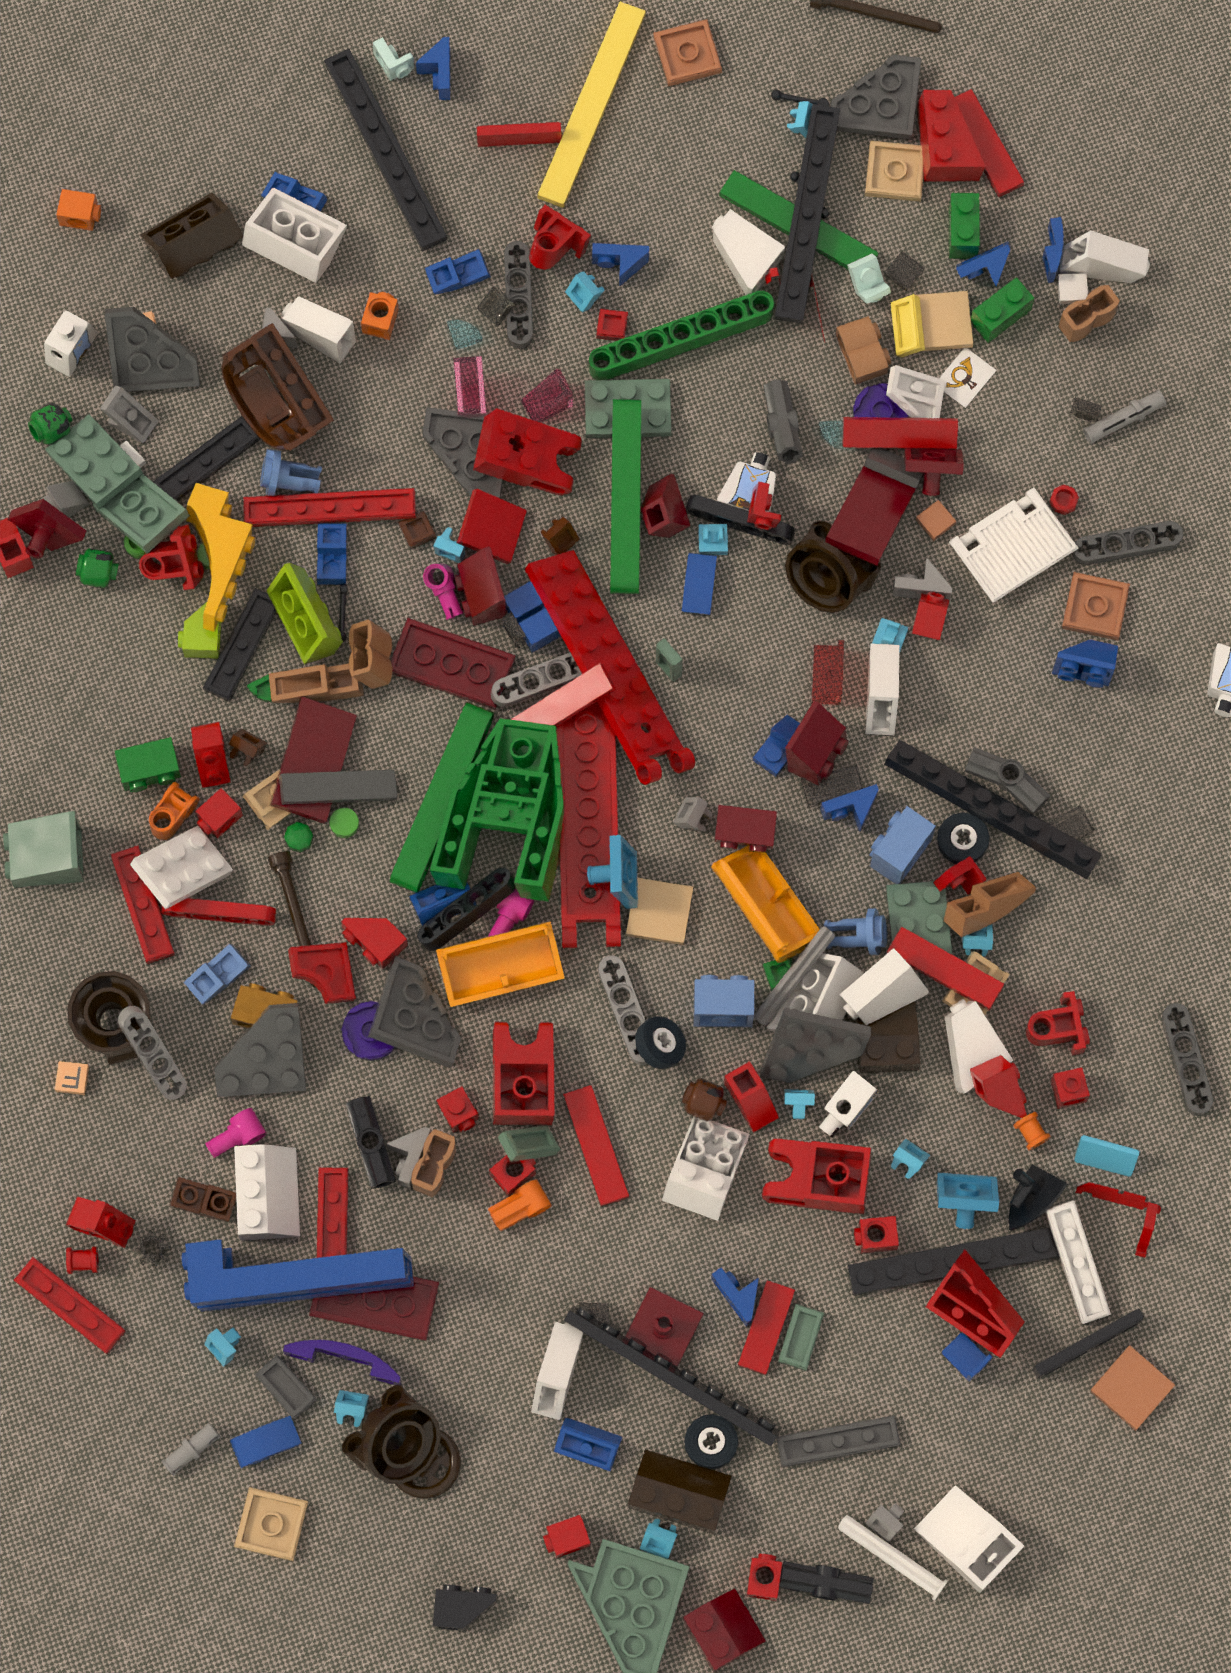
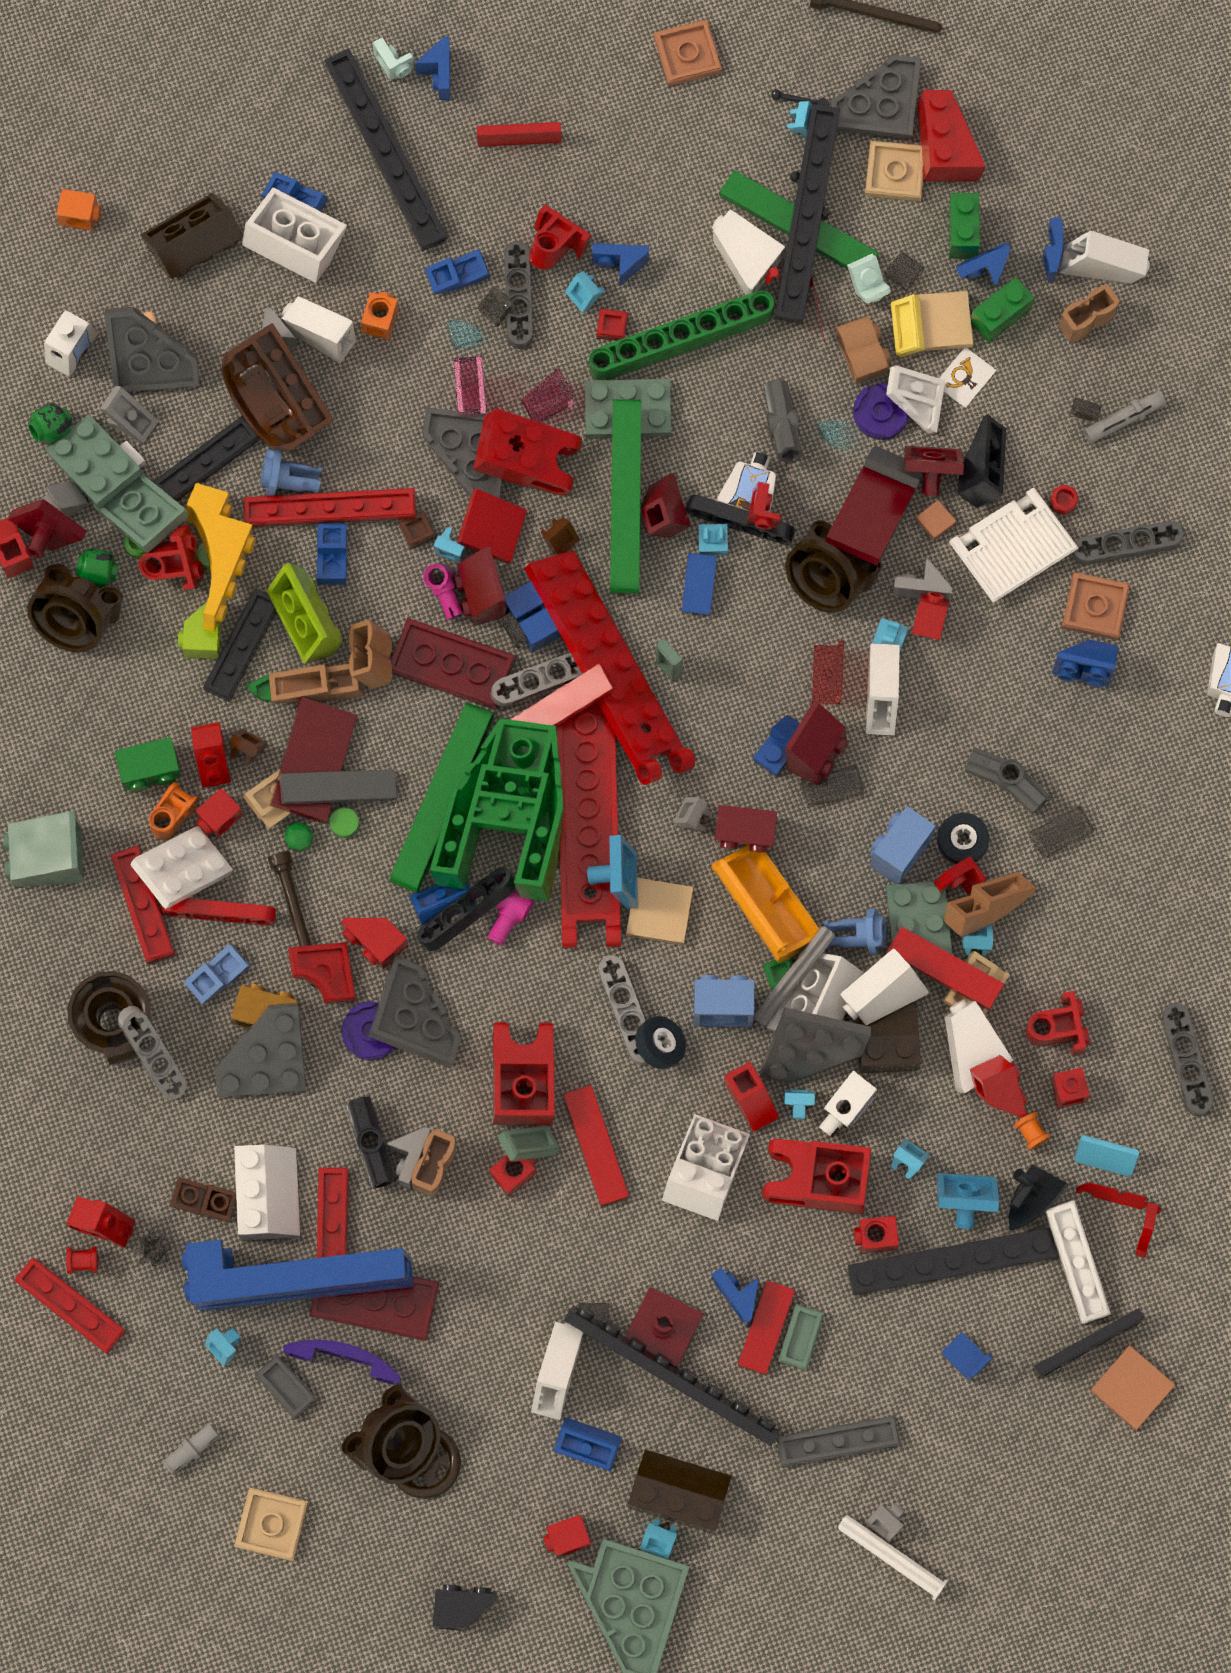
(71, 1078): light nougat tile -> none
(72, 609): none -> dark brown piece
(243, 1130): dark pink pin -> none
(265, 1442): blue slope -> none
(343, 591): black hinge -> none
(351, 1404): medium azure tile -> none
(458, 1110): red bracket -> none
(500, 964): light orange container -> none
(526, 1202): orange piece -> none
(591, 104): light yellow tile -> none
(697, 1434): black bush -> none
(704, 1099): reddish brown head -> none
(723, 1629): dark red slope -> none
(759, 1590): red brick -> none
(826, 1582): black piece -> none
(858, 802): blue slope -> none
(900, 432): red tile -> none
(968, 1538): white slope -> none
(976, 1306): red wedge -> none
(984, 464): none -> black slope
(993, 809): black plate -> none
(999, 166): red tile -> none
(1072, 287): white tile -> none

